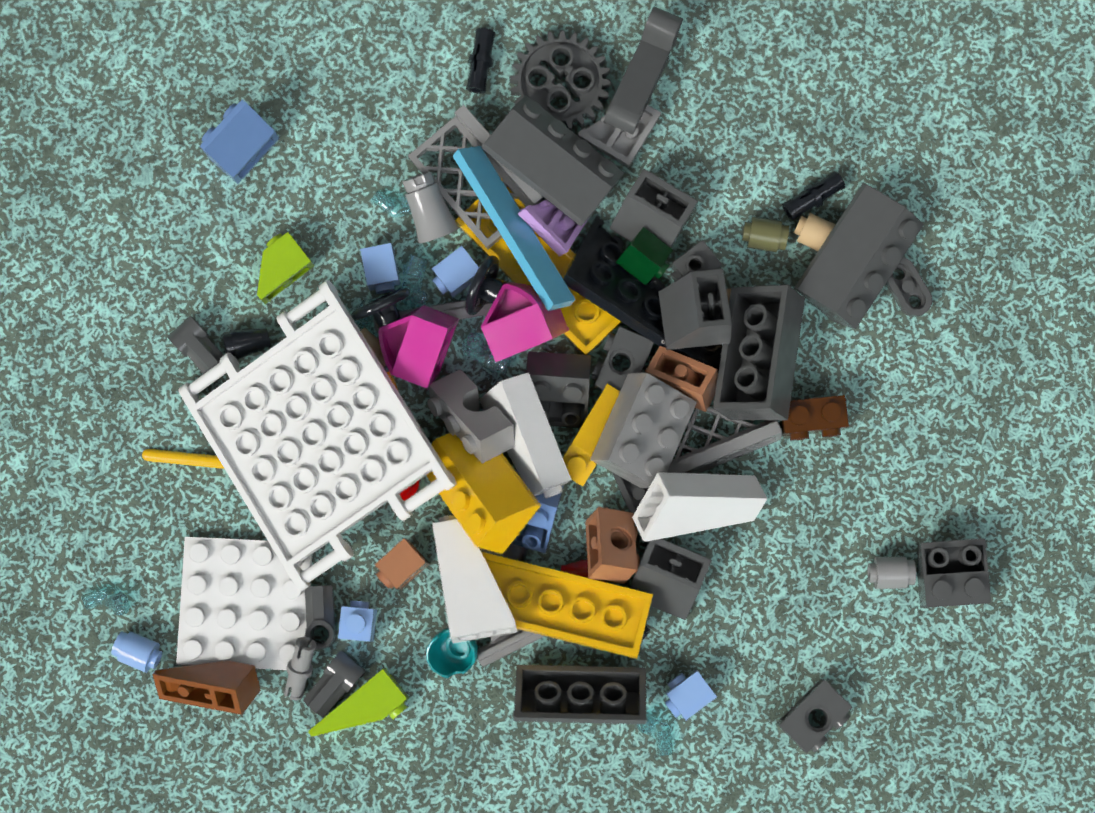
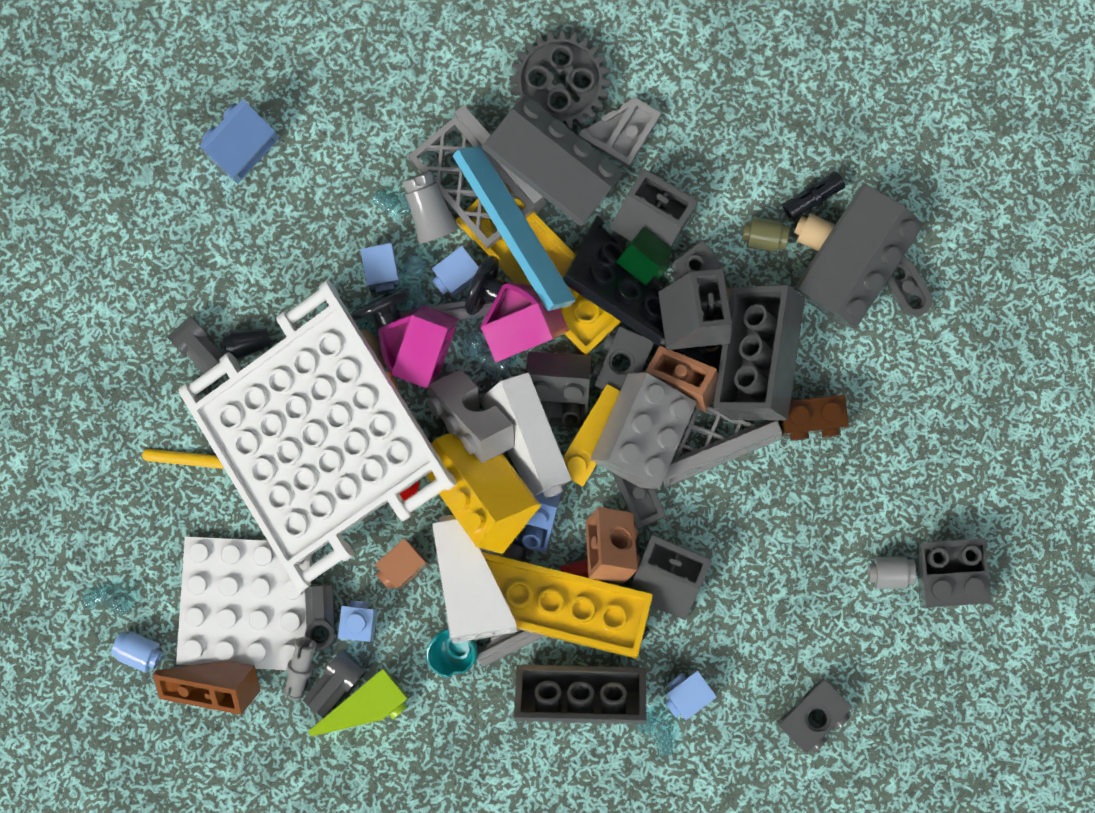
(281, 266): lime slope -> none
(480, 60): black pin -> none
(551, 225): lavender wing -> none
(644, 70): dark grey beam -> none
(697, 503): white slope -> none

